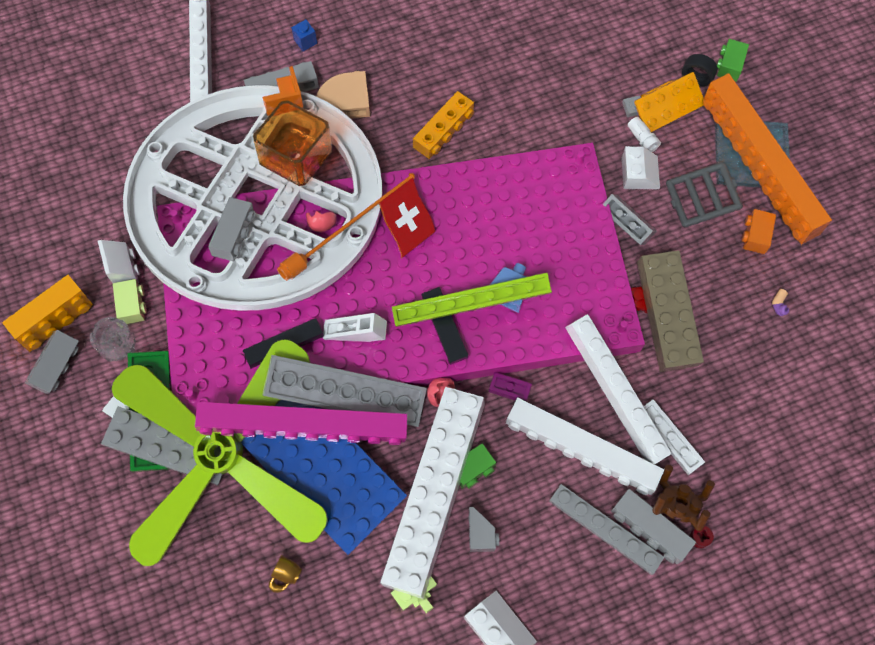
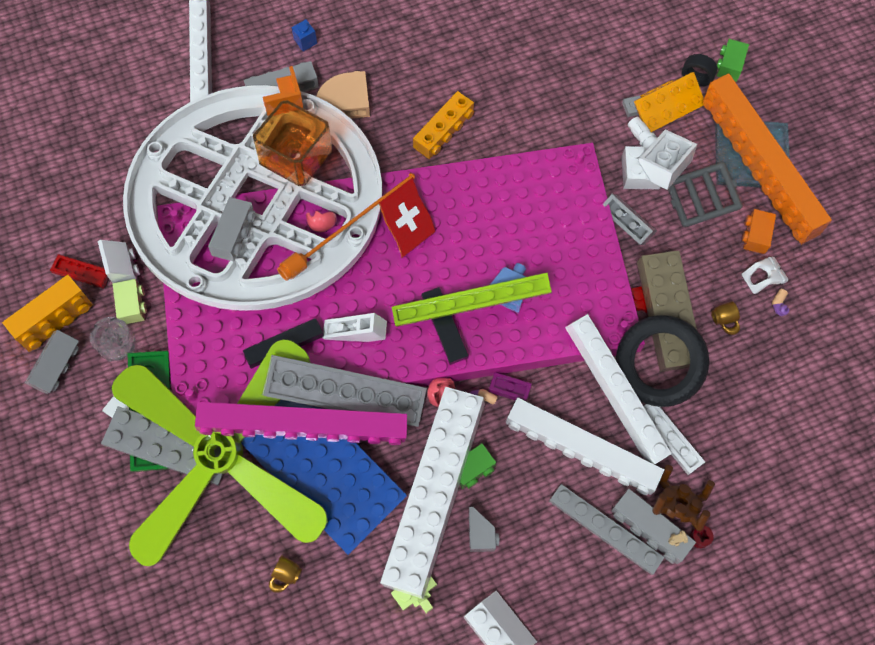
(80, 271): none -> red plate
(488, 397): none -> light nougat arm
(667, 158): none -> white slope
(676, 539): none -> tan piece
(698, 360): none -> black tyre
(727, 314): none -> pearl gold piece
(772, 267): none -> white piece

